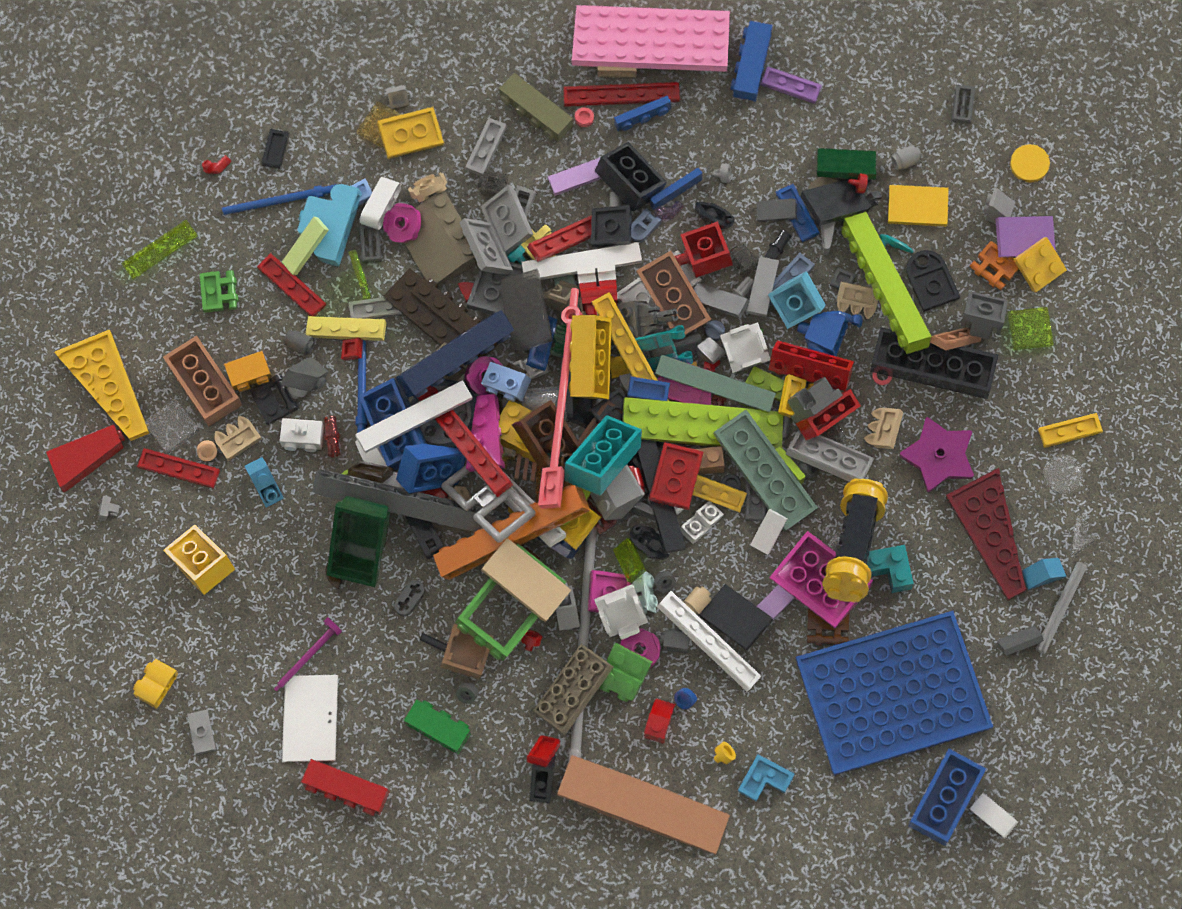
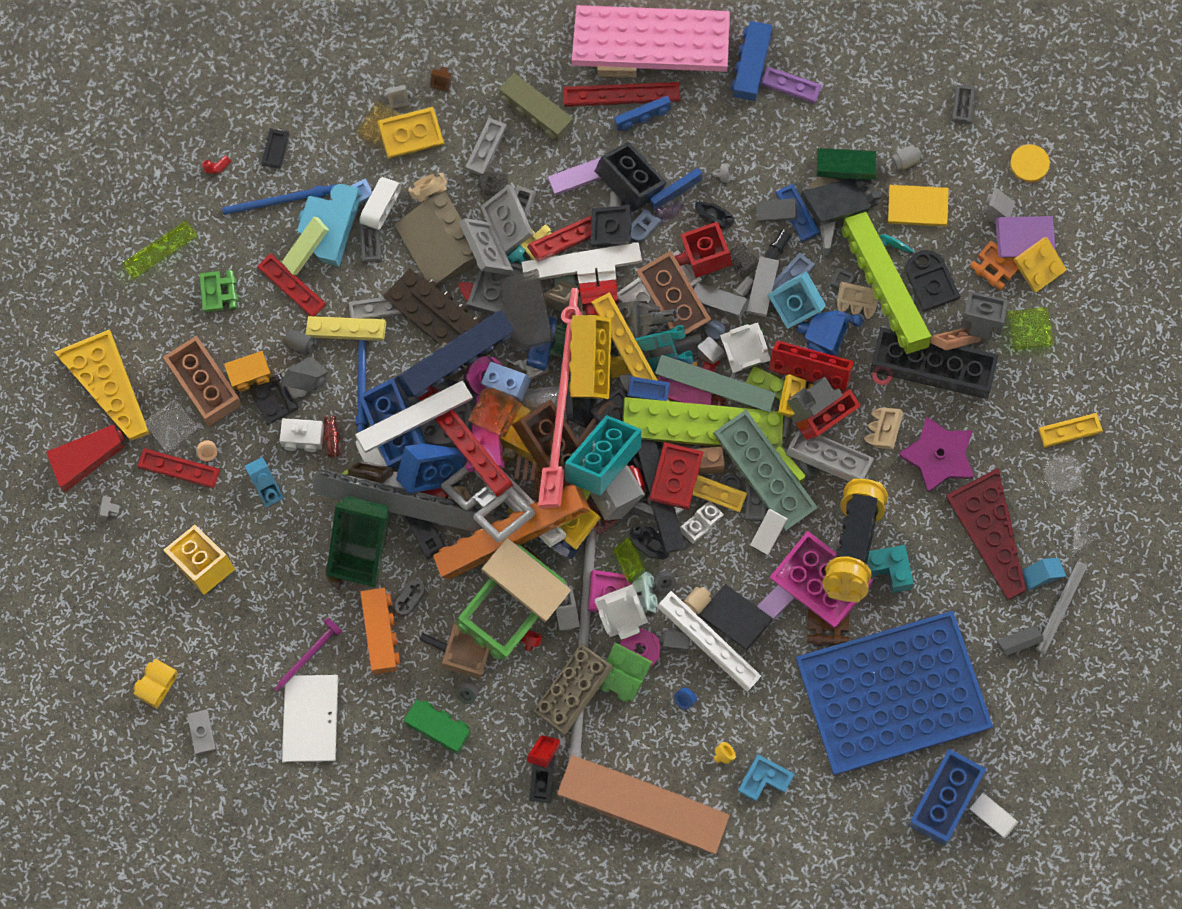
(237, 439): tan plate -> none
(345, 787): red brick -> none
(352, 349): red tile -> none
(359, 274): clear neon green tile -> none
(379, 631): none -> orange brick
(412, 223): dark pink plate -> none
(441, 79): none -> reddish brown tile
(495, 411): none -> clear orange slope
(584, 117): coral tile -> none
(659, 721): red slope -> none
(834, 433): clear smoke tile -> none
(860, 183): red tile -> none

